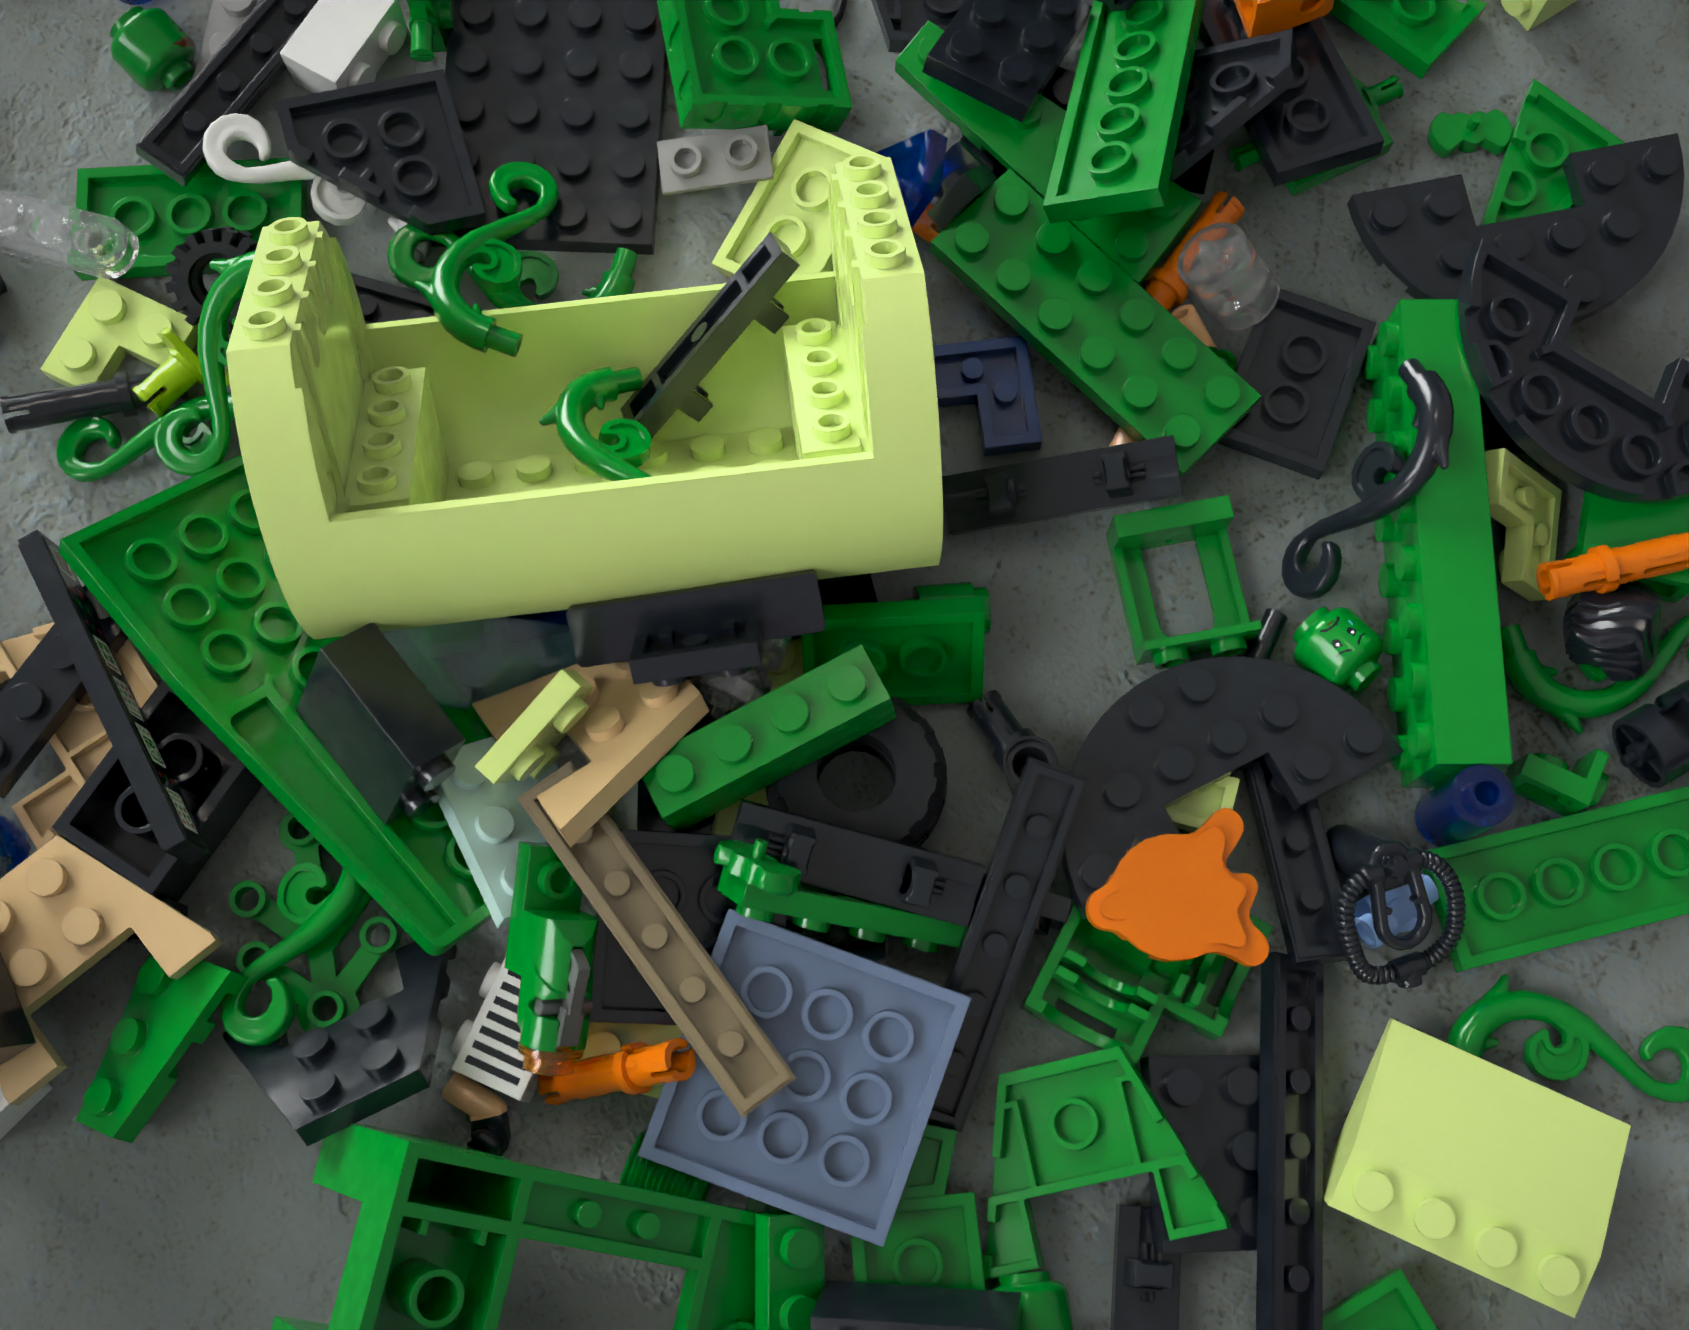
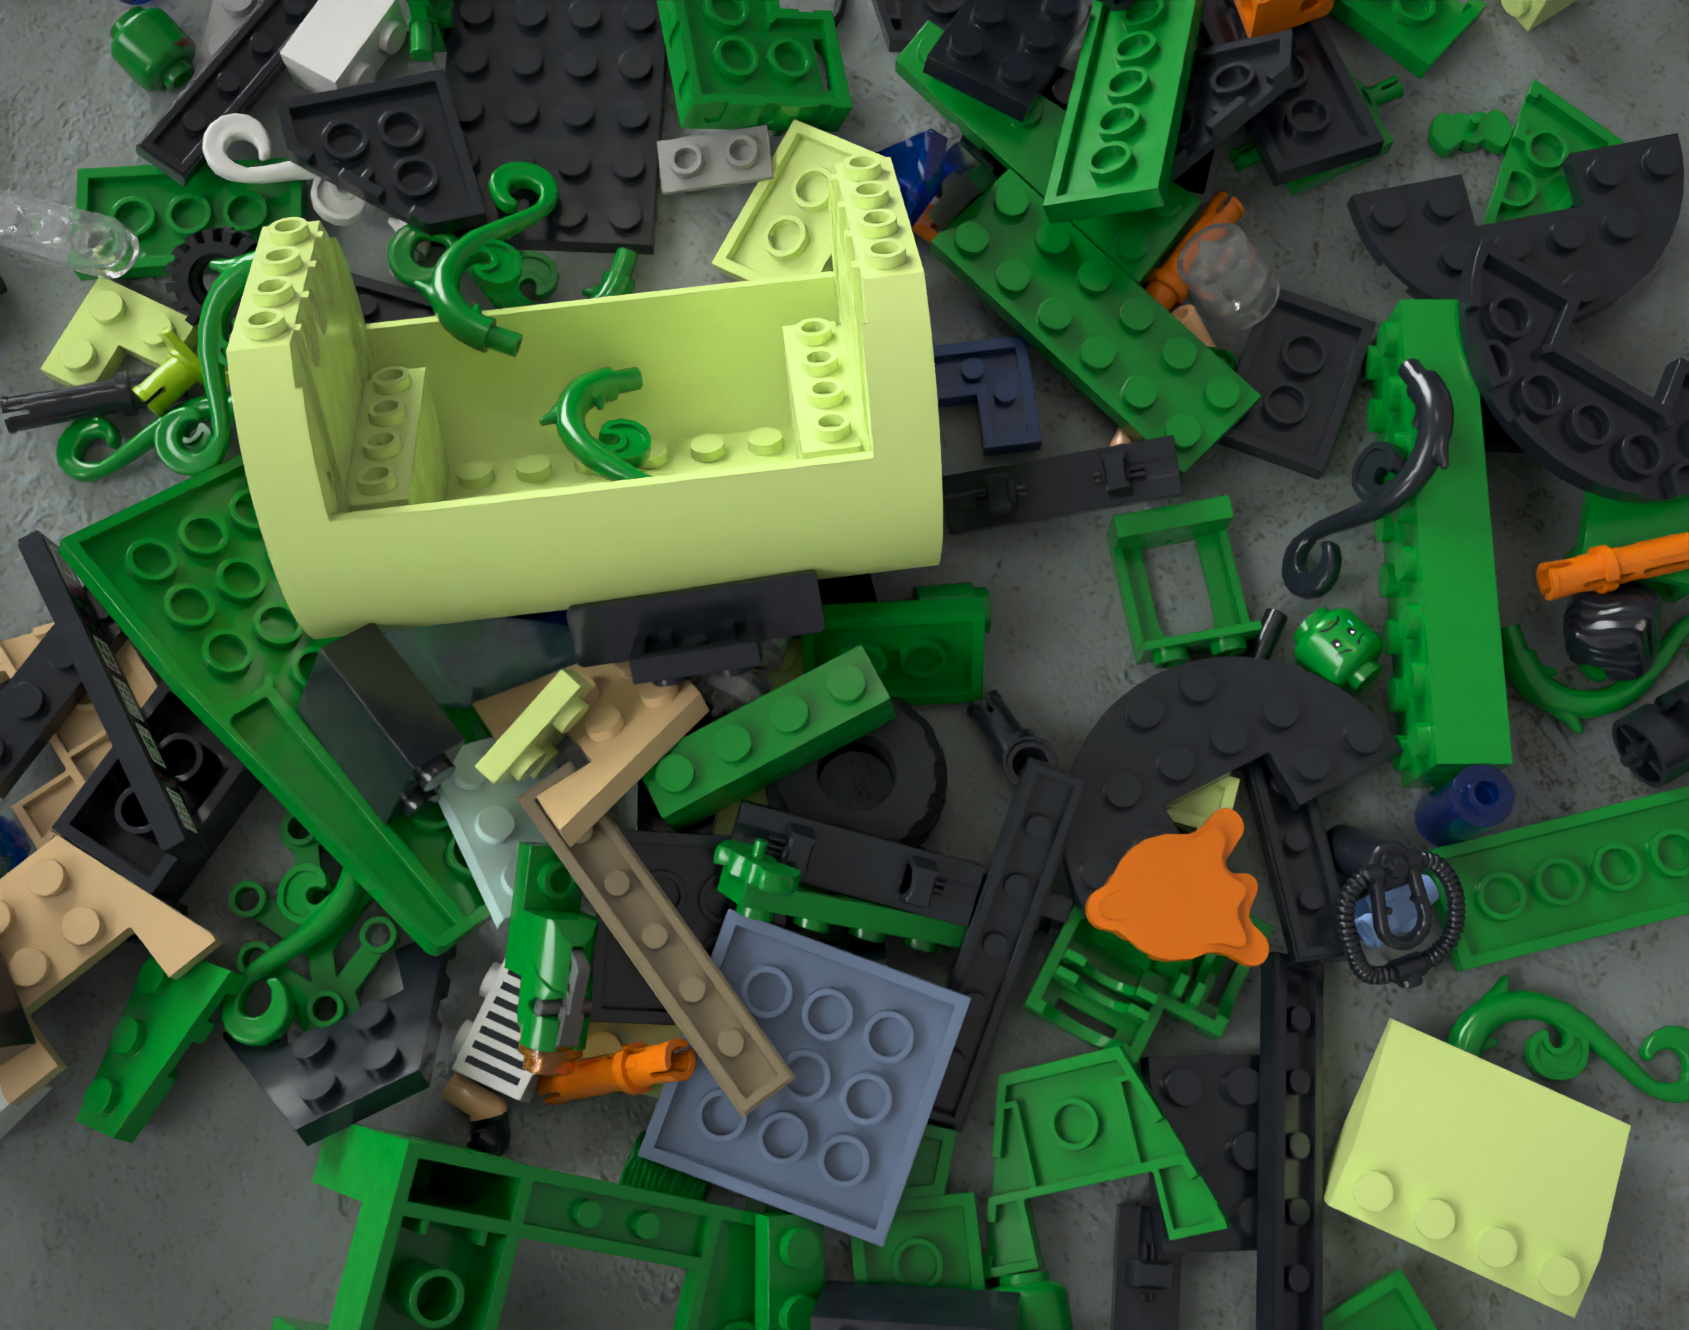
(740, 301): hinge -> none
(1530, 512): yellowish green plate -> none
(1550, 784): green bracket -> none

